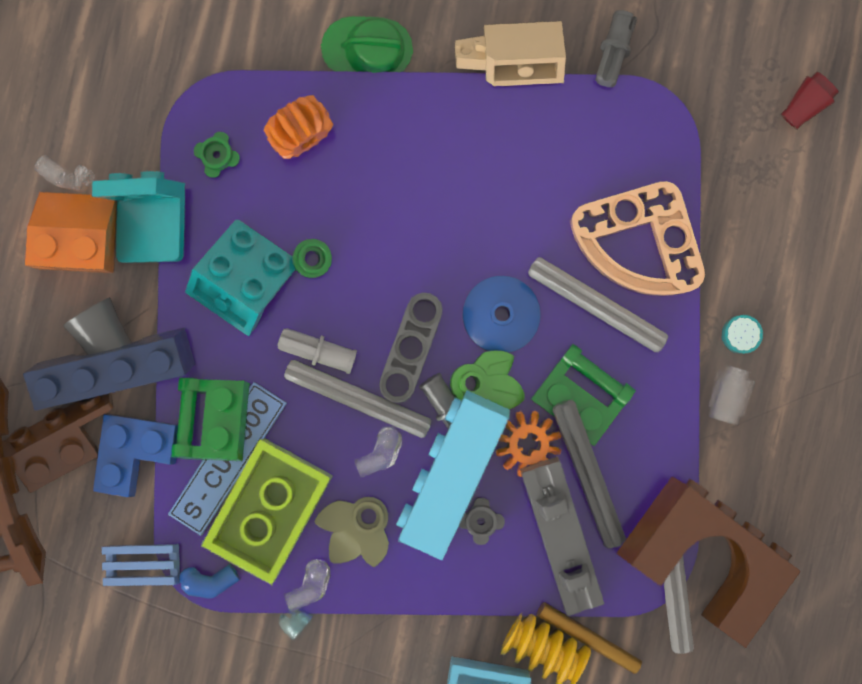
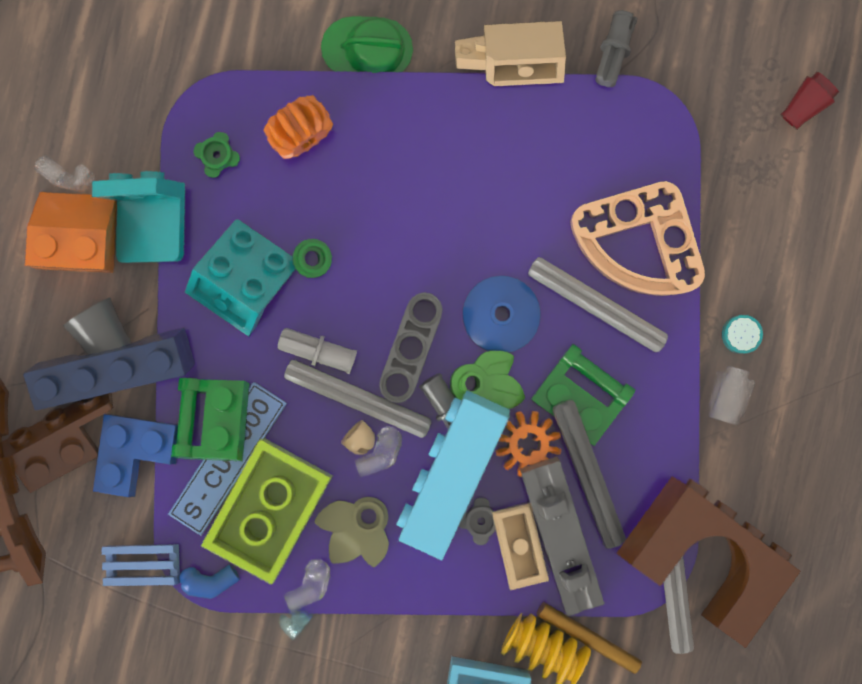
(359, 438): none -> tan hinge
(520, 546): none -> tan slope

